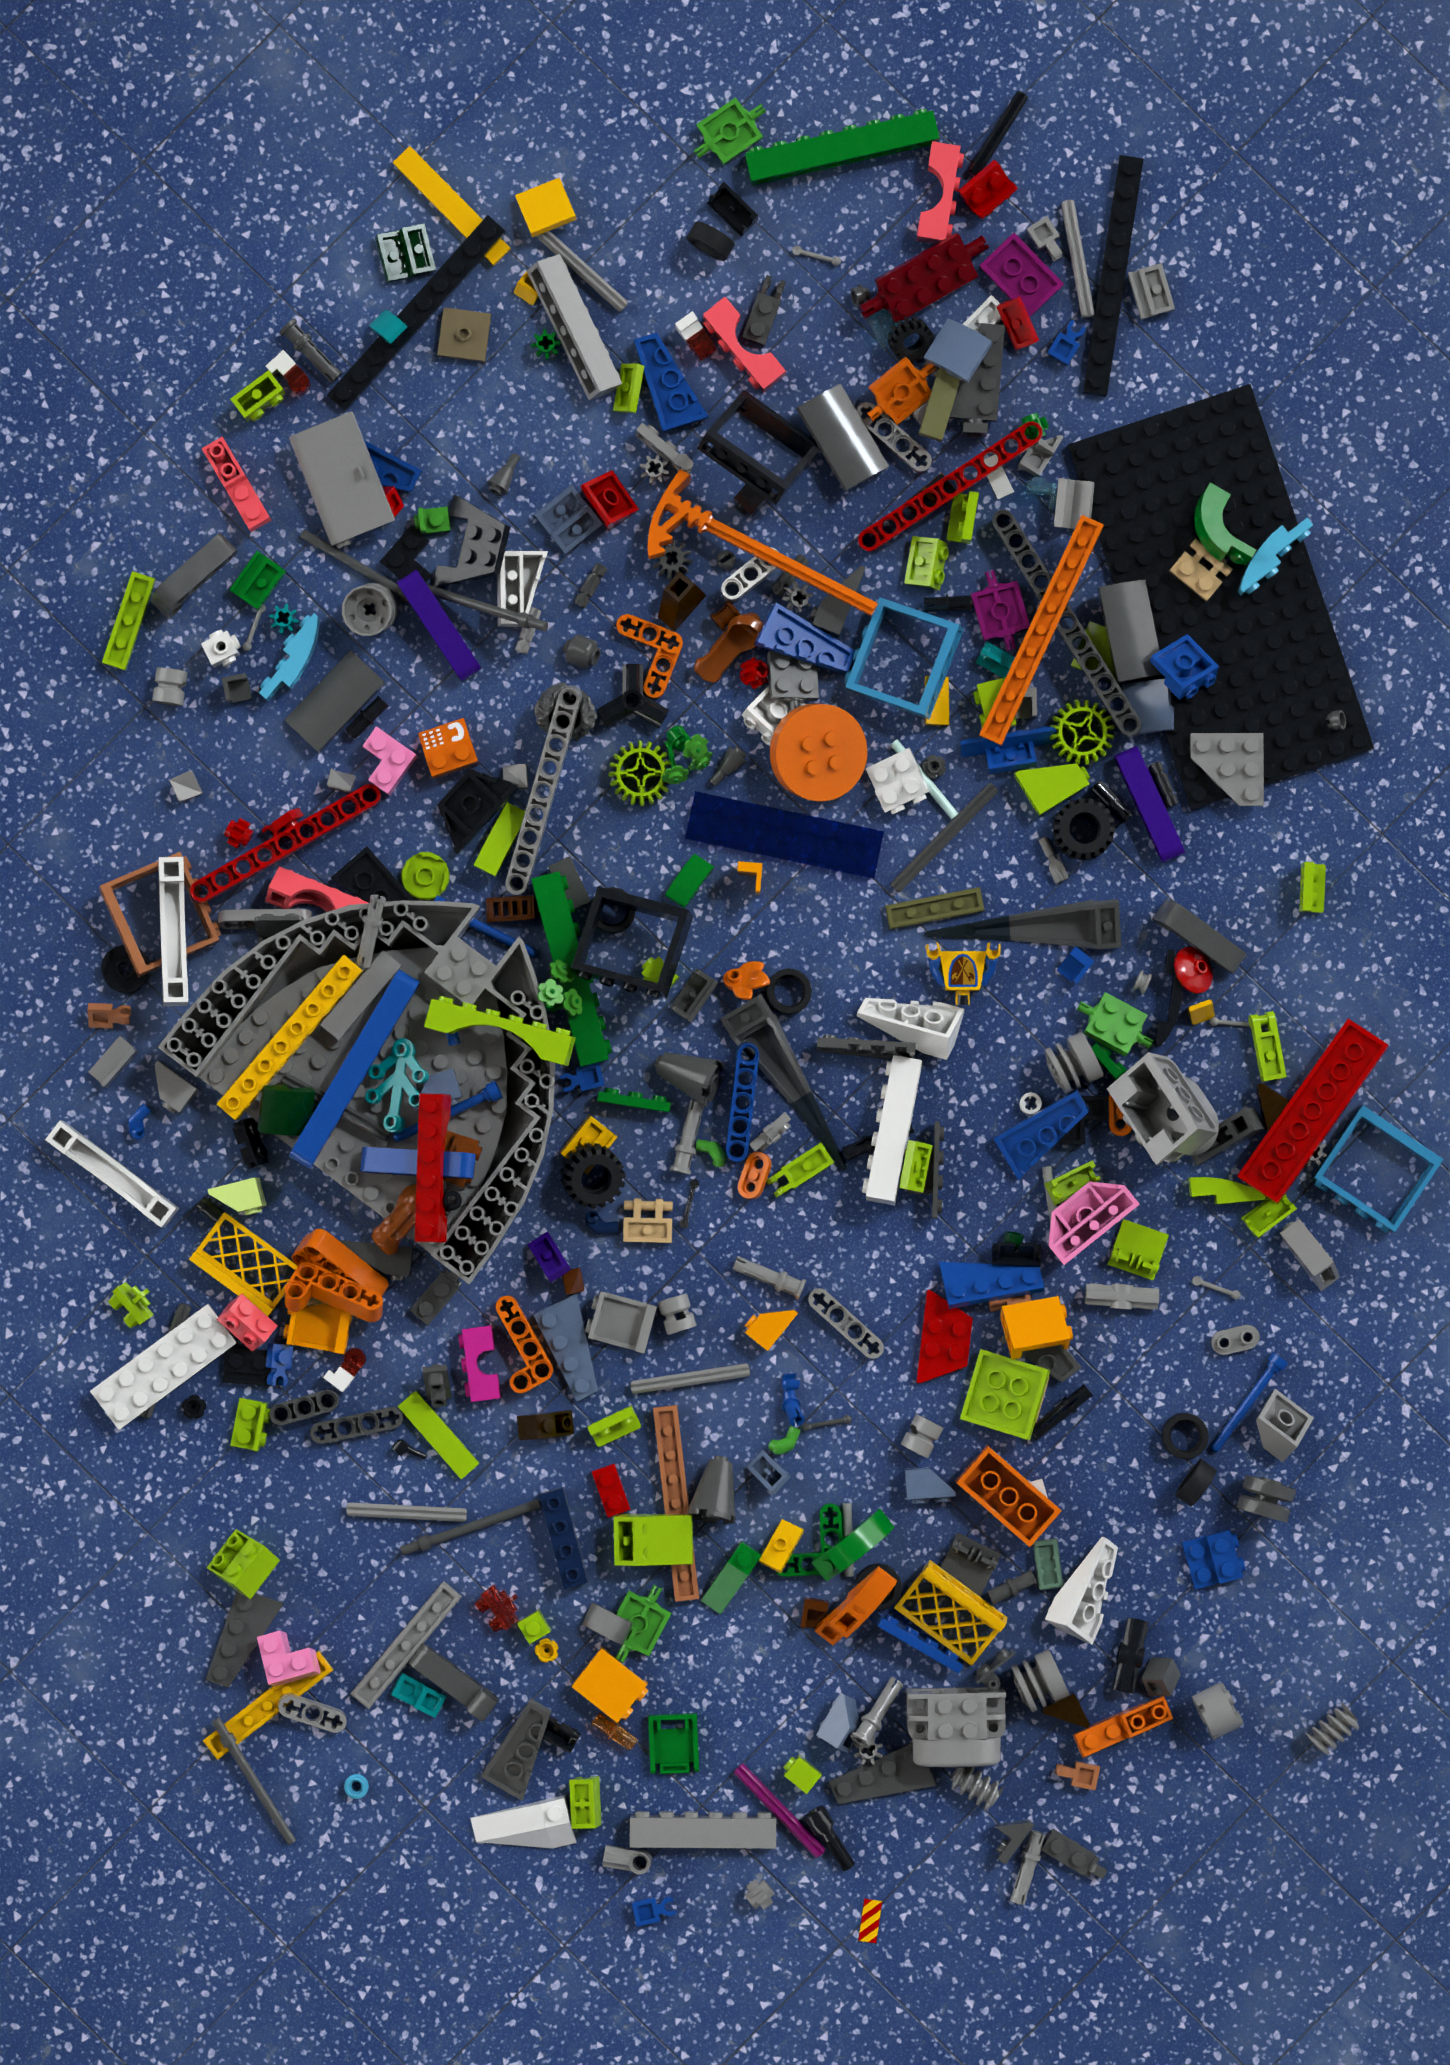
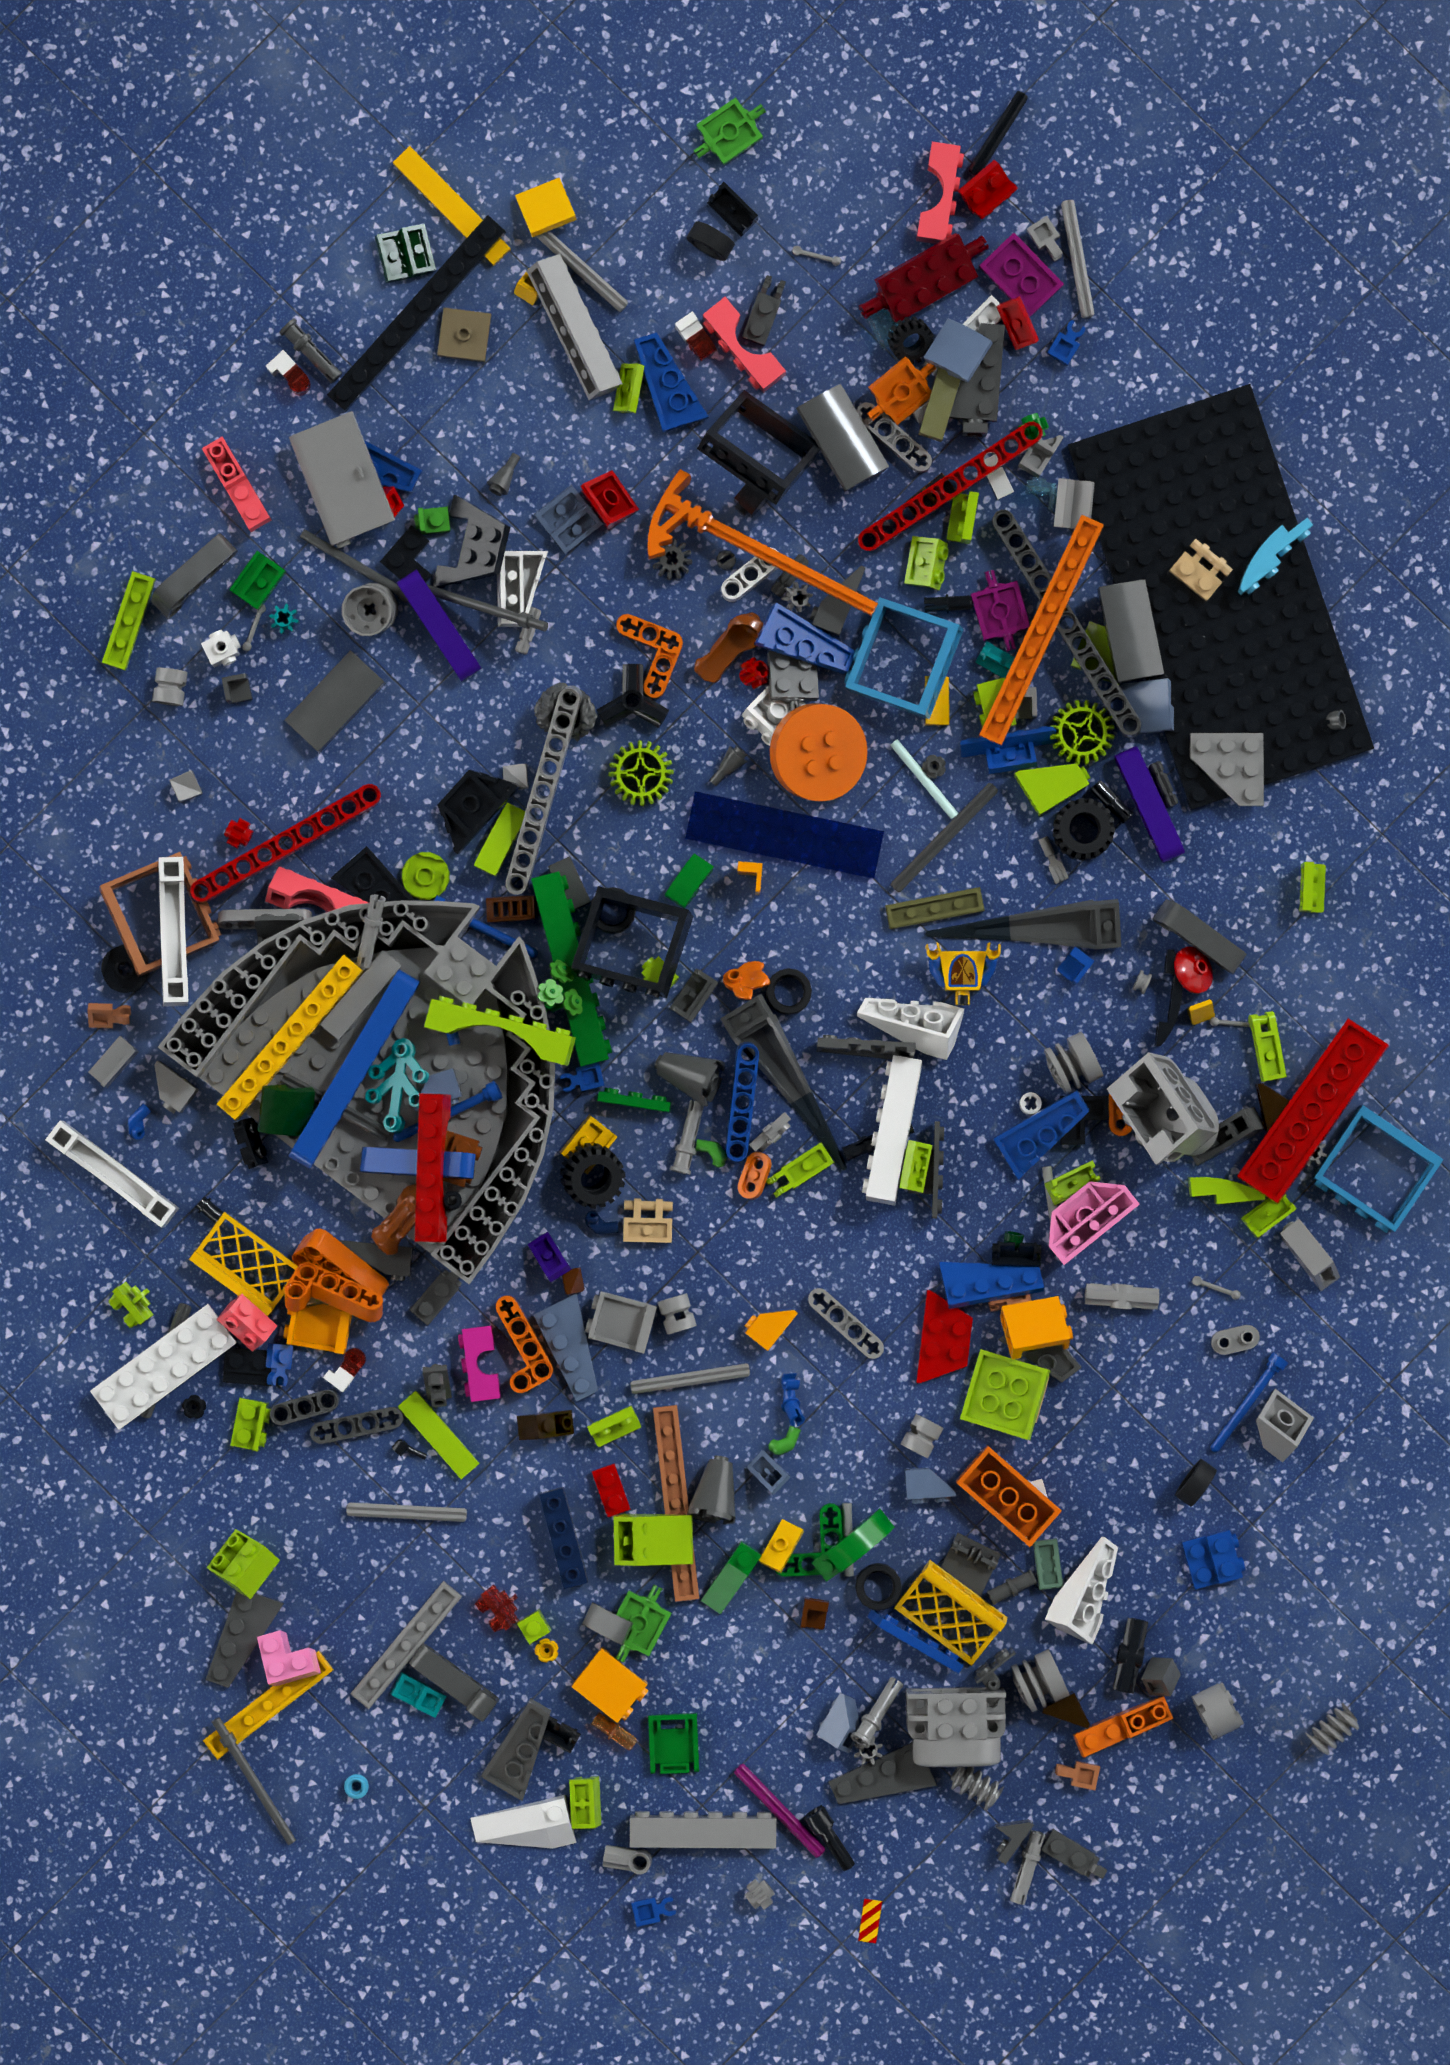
(241, 1196): yellowish green slope -> none
(258, 396): lime brick -> none
(284, 822): red plate -> none
(300, 649): medium azure slope -> none
(331, 1712): light grey beam -> none
(341, 781): light grey slope -> none
(366, 717): black axle -> none
(388, 326): teal slope -> none
(394, 759): bright pink brick -> none
(424, 1543): dark grey bar -> none
(448, 748): orange slope -> none
(540, 341): green gear -> none
(582, 651): dark grey head -> none
(590, 585): dark grey axle -> none
(652, 477): light grey gear -> none
(666, 450): light grey hinge -> none
(679, 601): dark brown slope -> none
(684, 1222): clear smoke hinge -> none
(691, 747): bright green plant -> none
(724, 615): reddish brown bush -> none
(780, 1281): light grey pin -> none
(801, 1773): lime brick -> none
(841, 147): green brick -> none
(847, 1419): dark grey hinge -> none
(857, 1607): orange slope -> none
(859, 295): dark grey plate -> none
(898, 781): white plate -> none
(1081, 1393): black pin -> none
(1103, 1056): green plate -> none
(1113, 275): black plate -> none
(1115, 1024): bright green plate -> none
(1138, 1249): lime hinge -> none
(1151, 291): light grey plate -> none
(1185, 667): blue plate -> none
(1185, 1454): black tyre -> none
(1212, 531): arch -> none
(1266, 1498): dark grey wheel -> none

